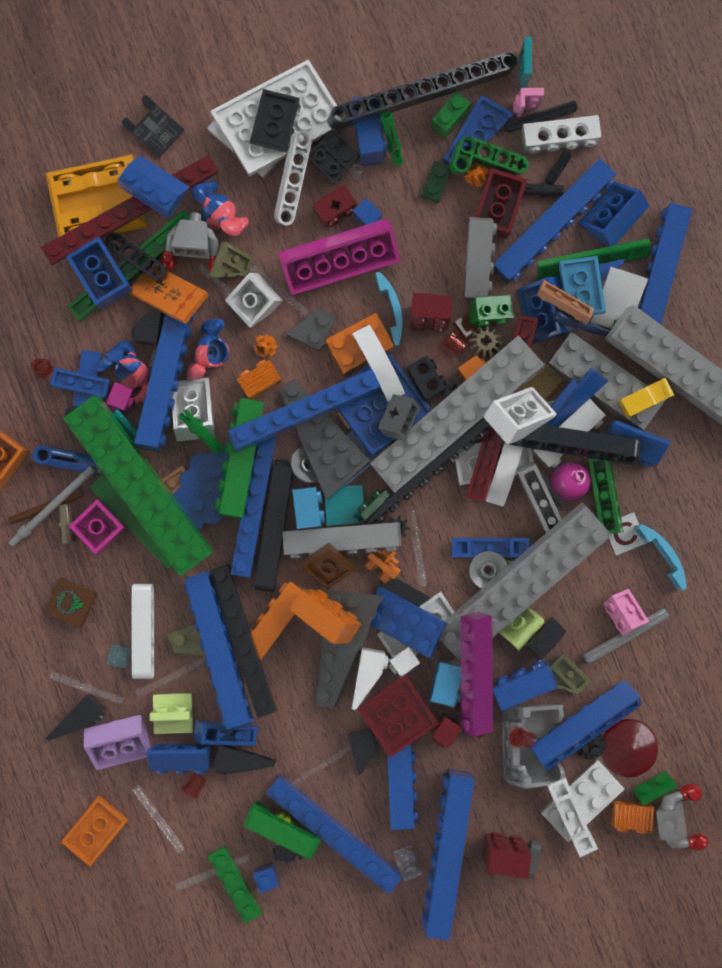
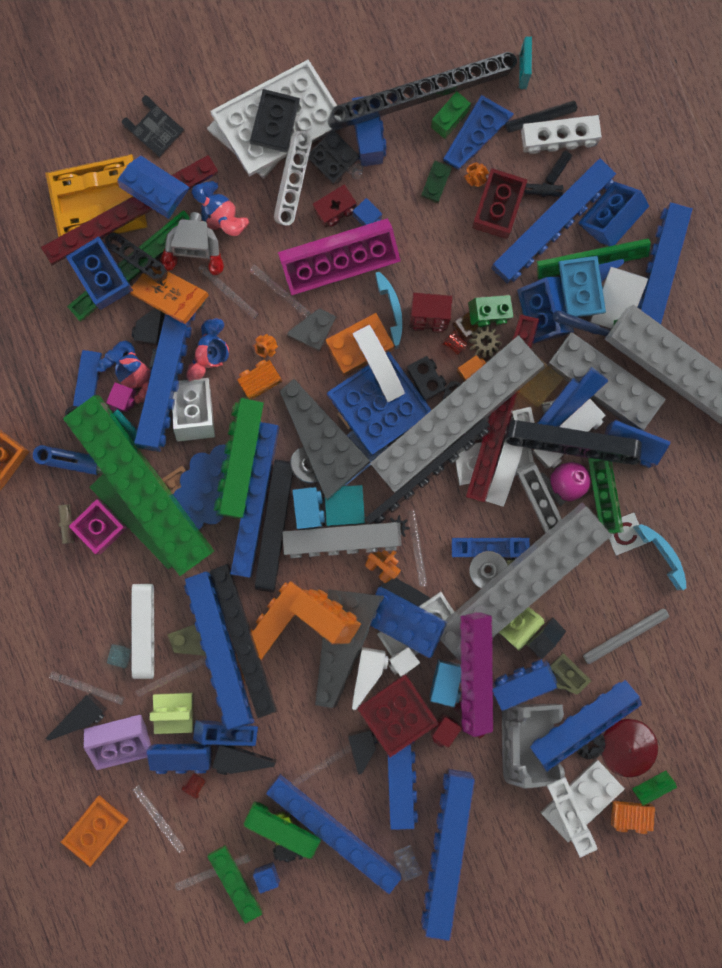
(27, 529): light grey bar -> none
(36, 510): reddish brown bar -> none
(46, 364): clear red bush -> none
(71, 602): reddish brown slope -> none
(80, 383): blue tile -> none
(196, 426): green pin -> none
(231, 262): olive wing -> none
(253, 299): white slope -> none
(303, 410): blue brick -> none
(327, 566): reddish brown tile -> none
(368, 508): dark green plate -> none
(396, 154): green pin -> none
(399, 417): dark grey brick -> none
(479, 257): light grey brick -> none
(490, 160): green beam -> none
(506, 855): dark red brick -> none
(518, 414): white slope -> none
(520, 738): clear red bush -> none
(529, 99): bright pink bracket -> none
(534, 847): dark grey beam -> none
(565, 302): nougat plate -> none
(625, 612): bright pink bracket -> none
(645, 398): yellow piece -> none
(672, 819): light grey torso -> none

